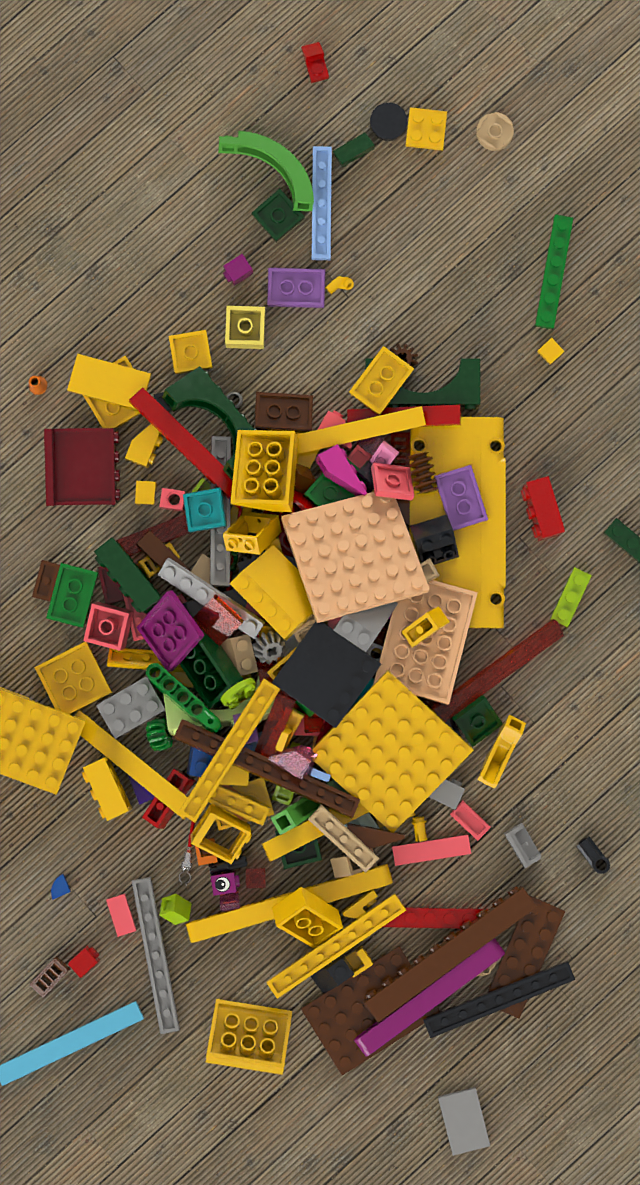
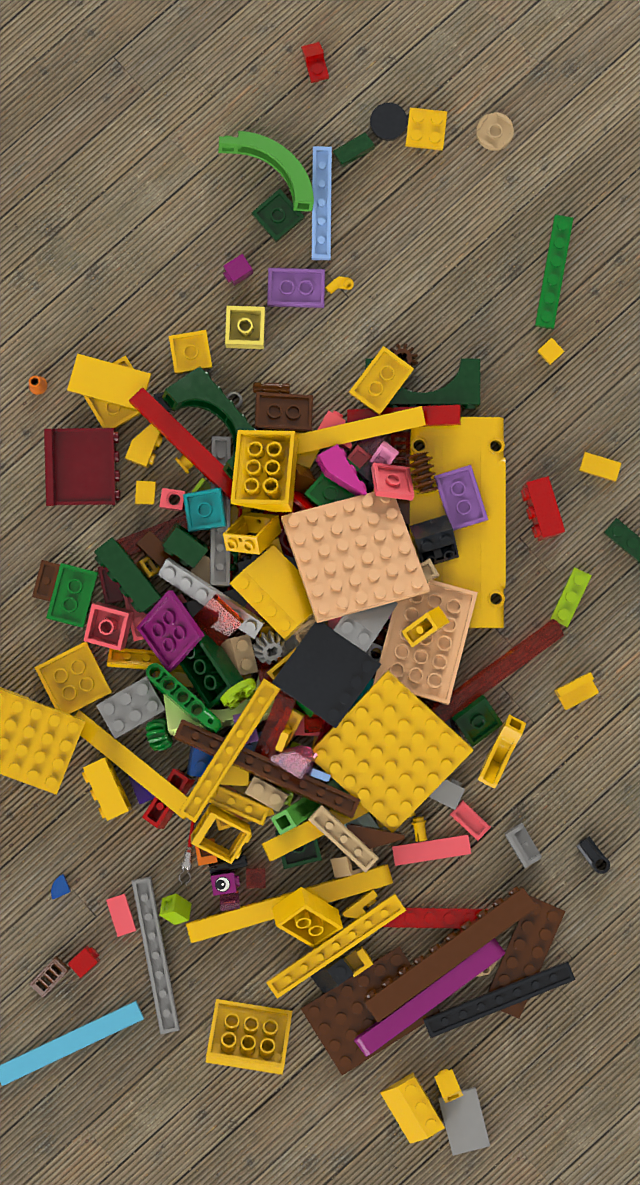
(184, 463): none -> yellow brick
(184, 545): none -> dark green brick
(266, 793): none -> tan brick
(271, 387): none -> reddish brown axle
(412, 1109): none -> yellow slope
(448, 1085): none -> yellow brick
(577, 691): none -> yellow panel
(600, 466): none -> yellow tile

